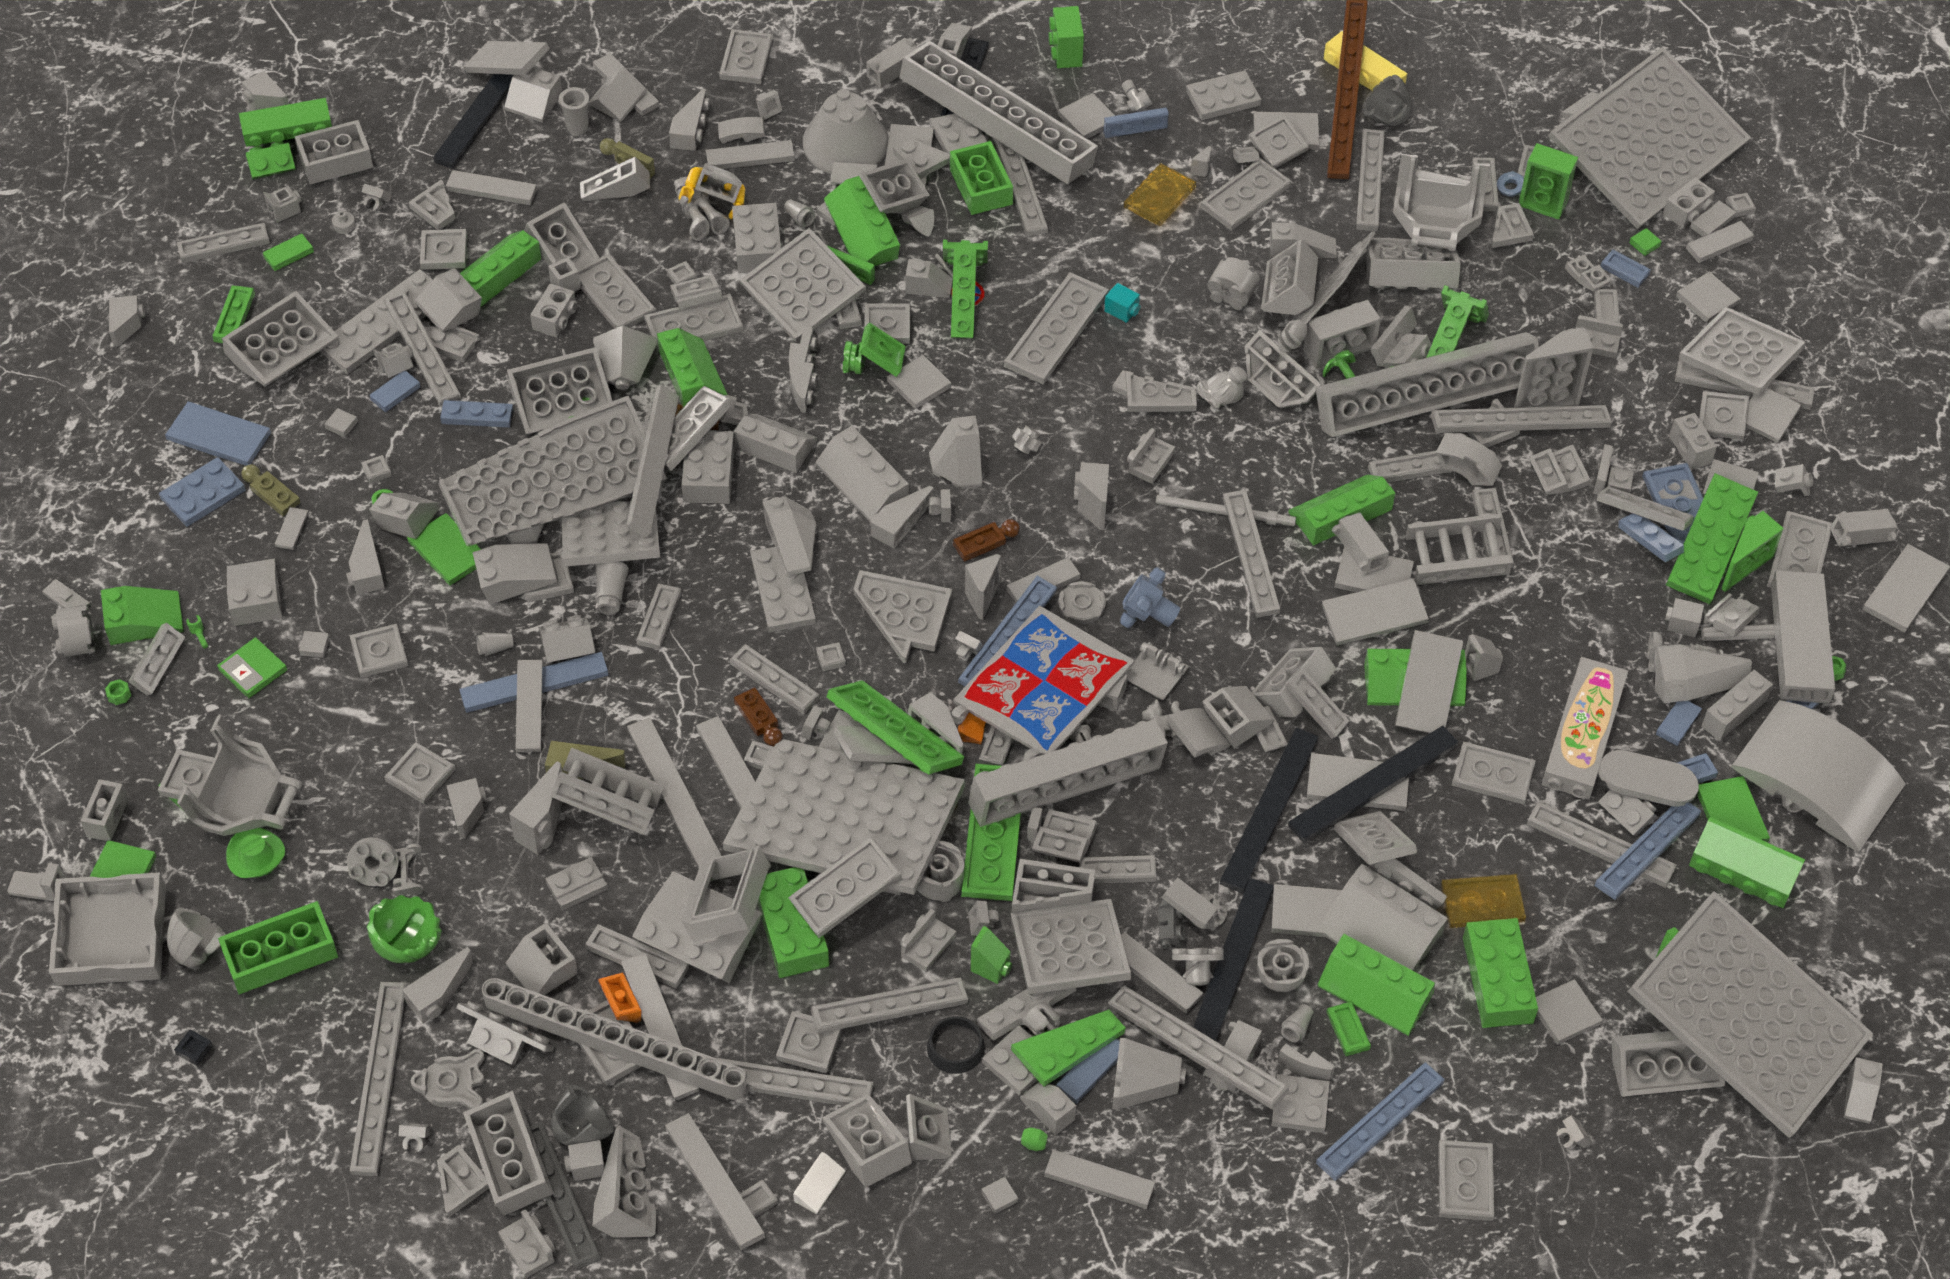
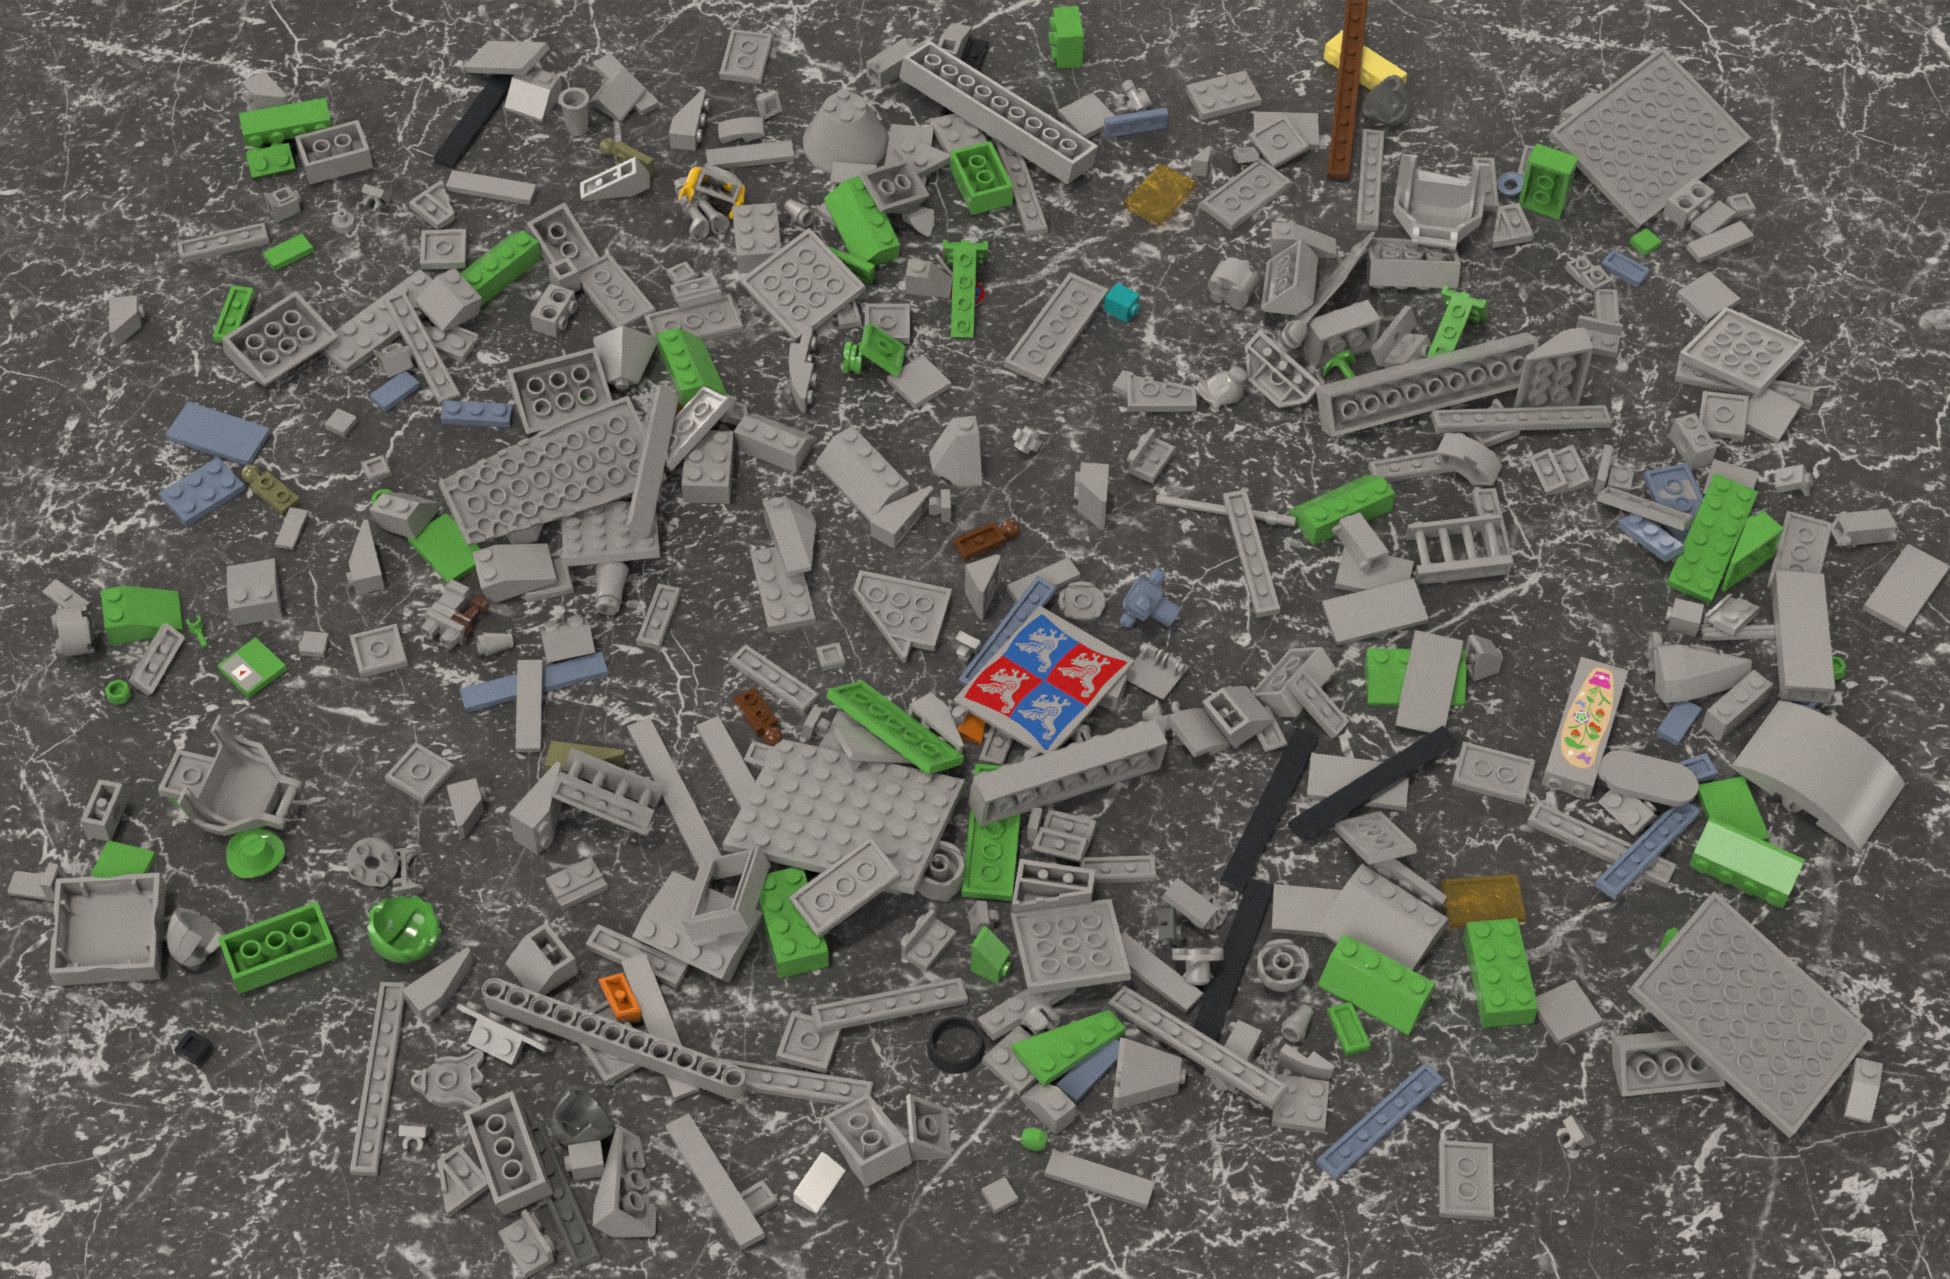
(448, 618): none -> light grey hips

